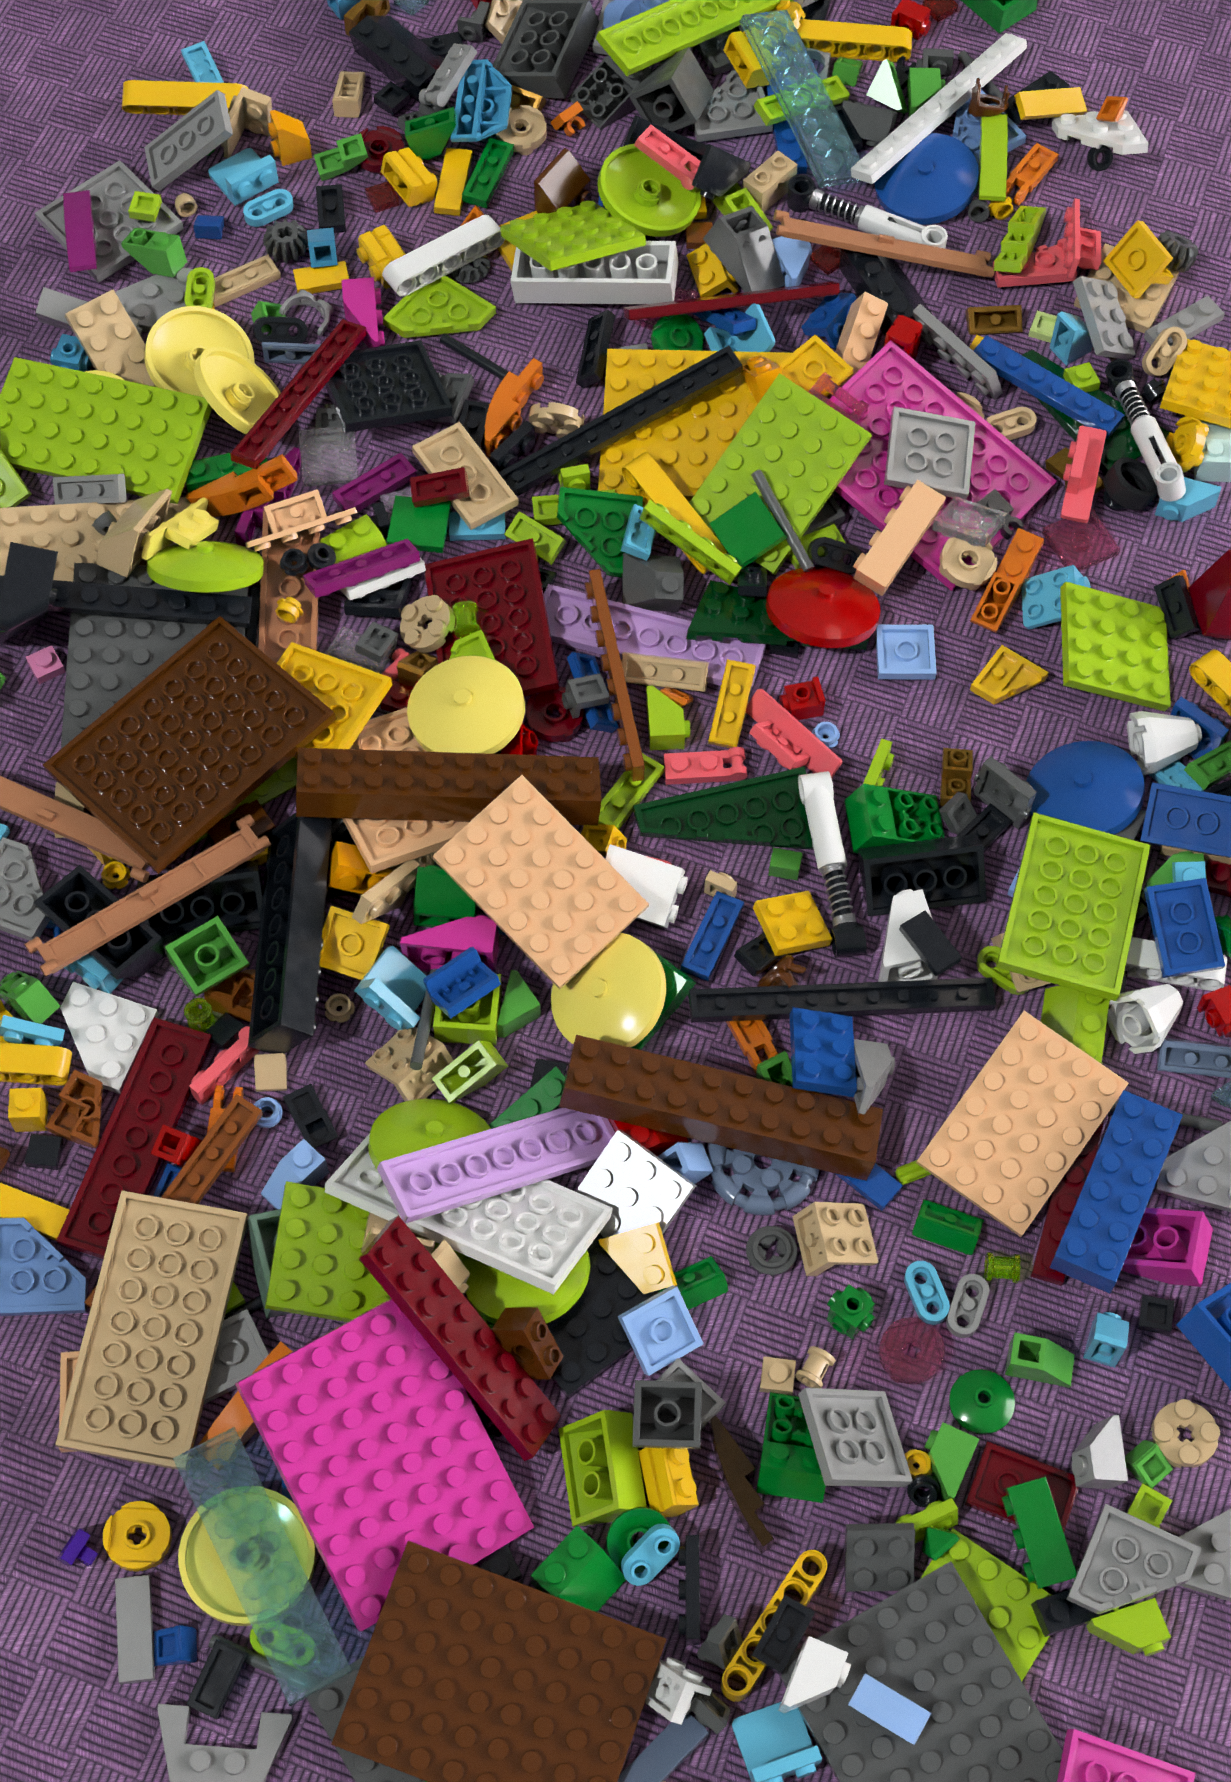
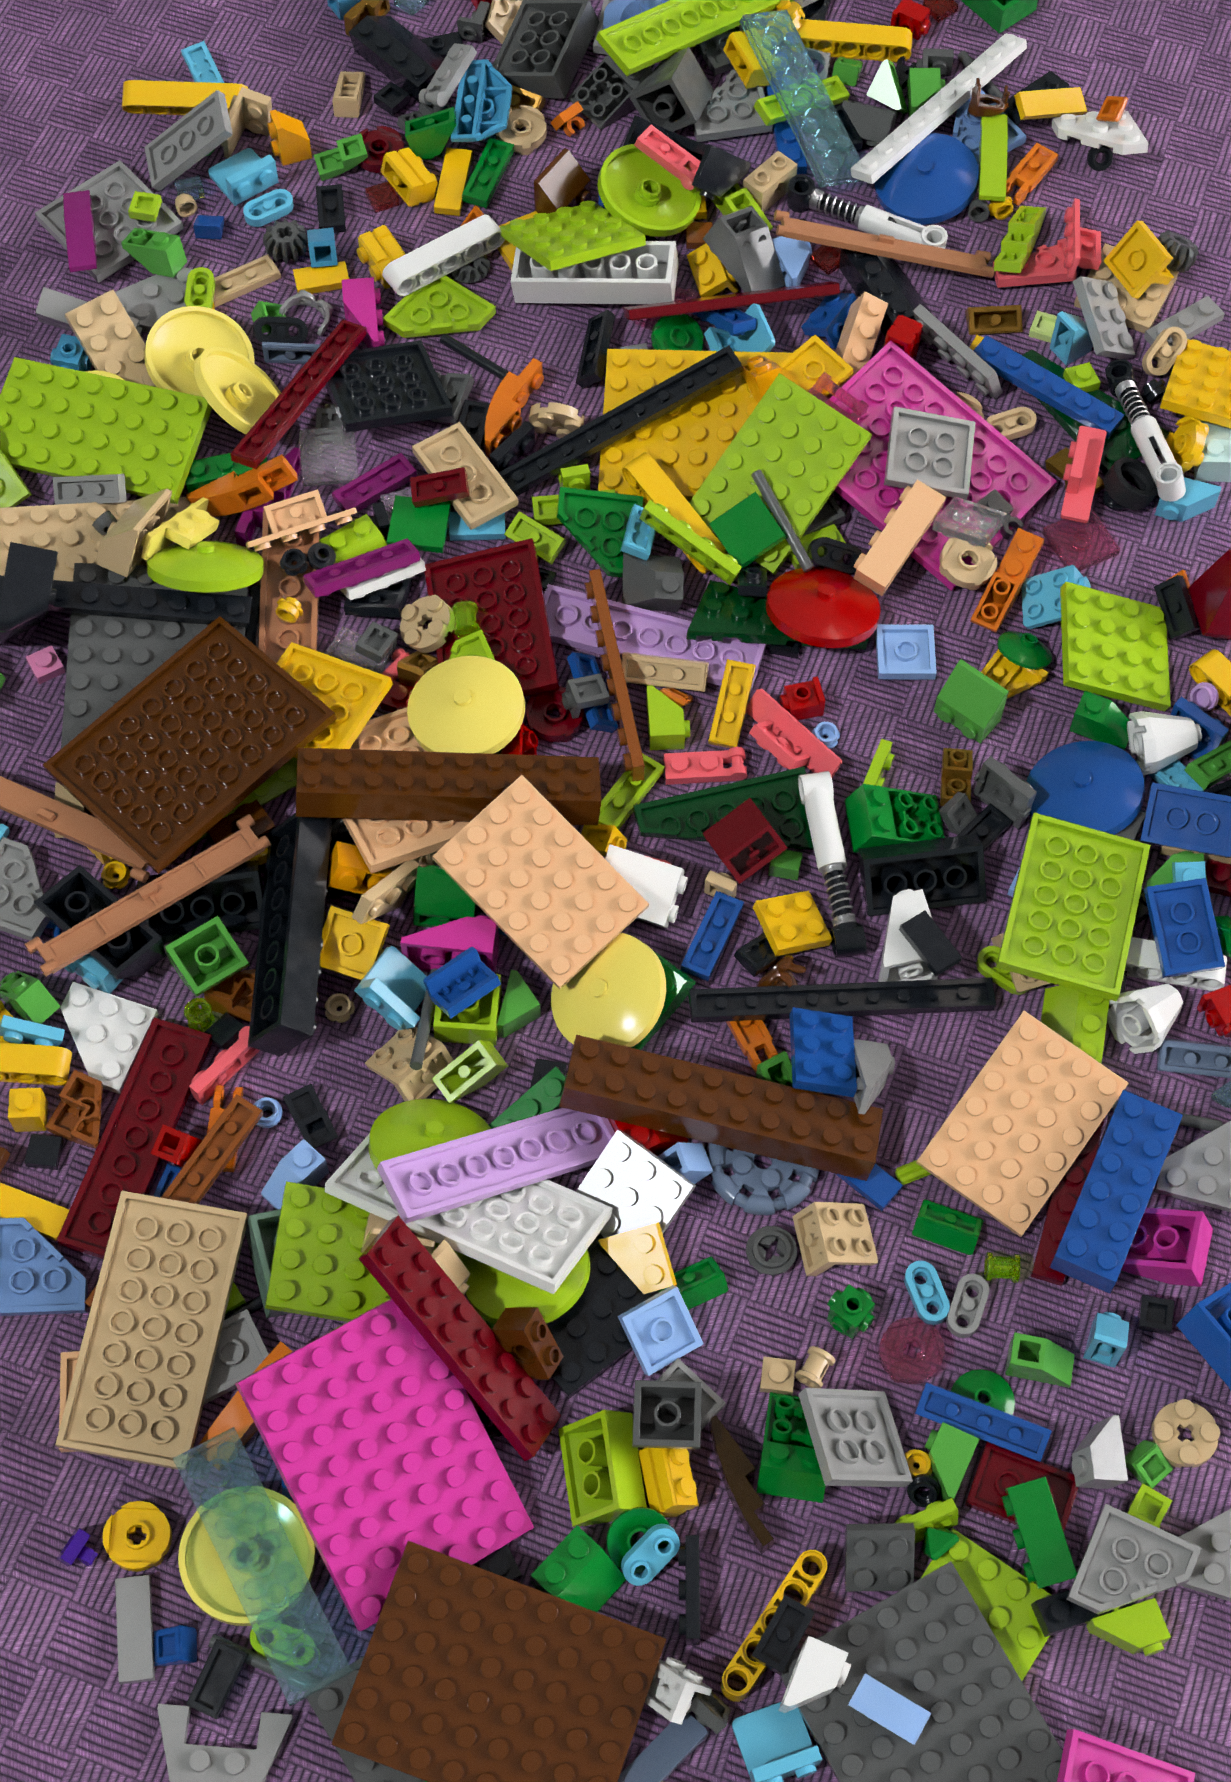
(191, 186): none -> clear light blue slope
(270, 1072): tan slope -> none
(721, 1643): dark grey bracket -> none
(744, 840): none -> dark red slope
(971, 702): none -> bright green slope
(983, 1421): none -> blue plate
(1024, 650): none -> green dish
(1100, 720): none -> green slope
(1204, 696): none -> lavender plate

